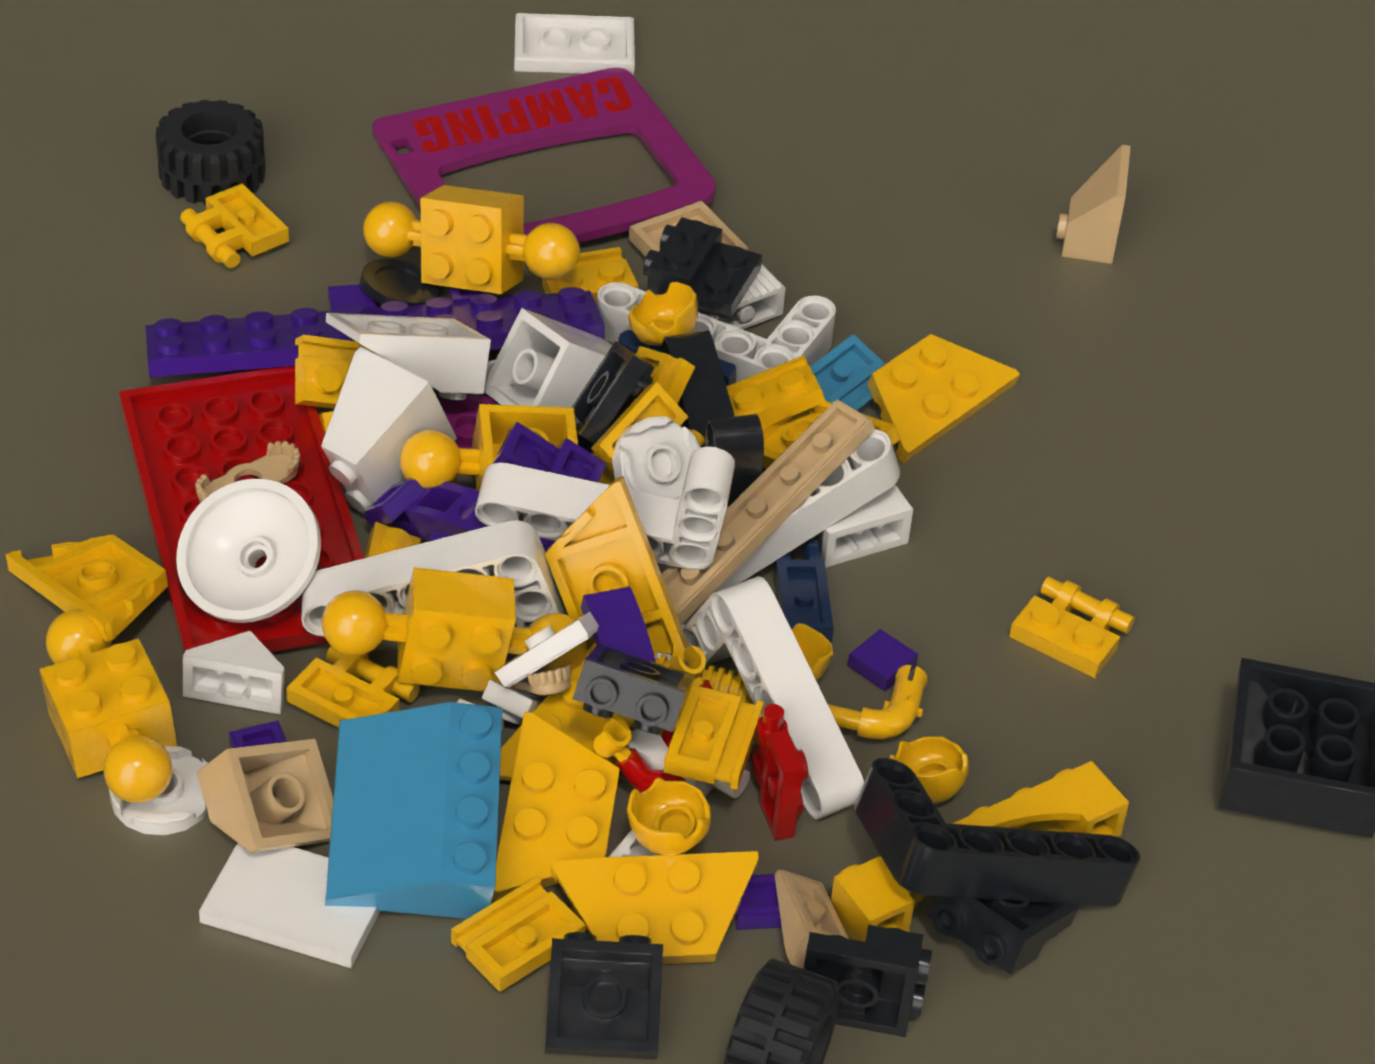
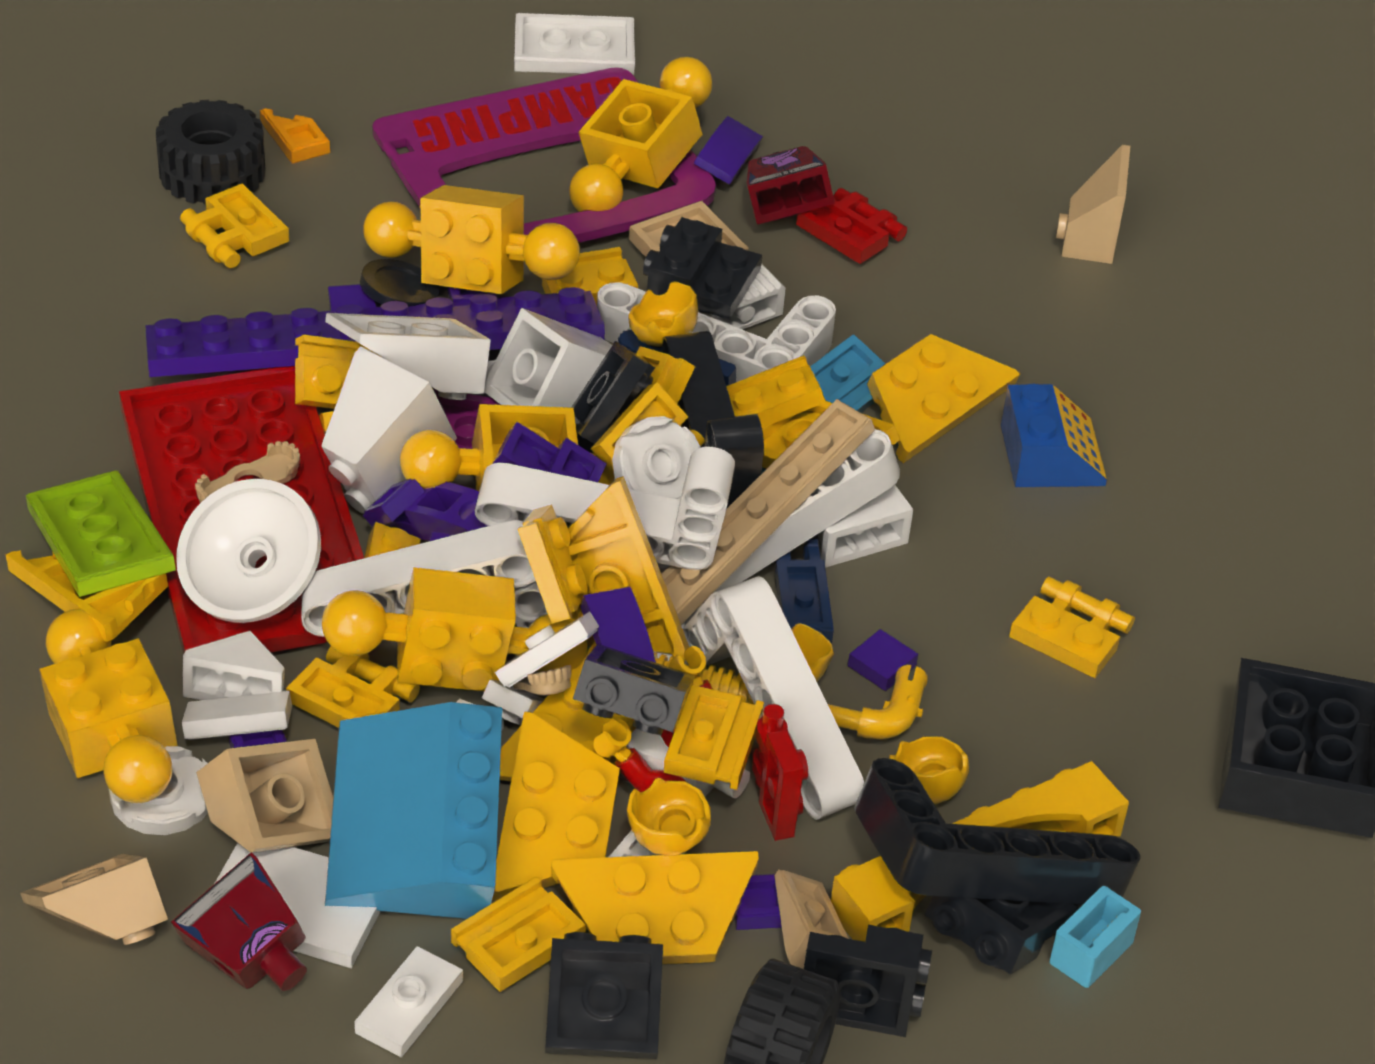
(99, 533): none -> lime tile
(107, 898): none -> tan slope
(237, 715): none -> white tile
(245, 928): none -> dark red torso
(296, 137): none -> light orange tile
(408, 1001): none -> white plate
(557, 577): none -> yellow plate
(640, 134): none -> yellow brick
(728, 150): none -> dark purple slope
(788, 184): none -> dark red torso
(852, 225): none -> red plate
(1049, 439): none -> blue slope
(1095, 936): none -> medium azure piece

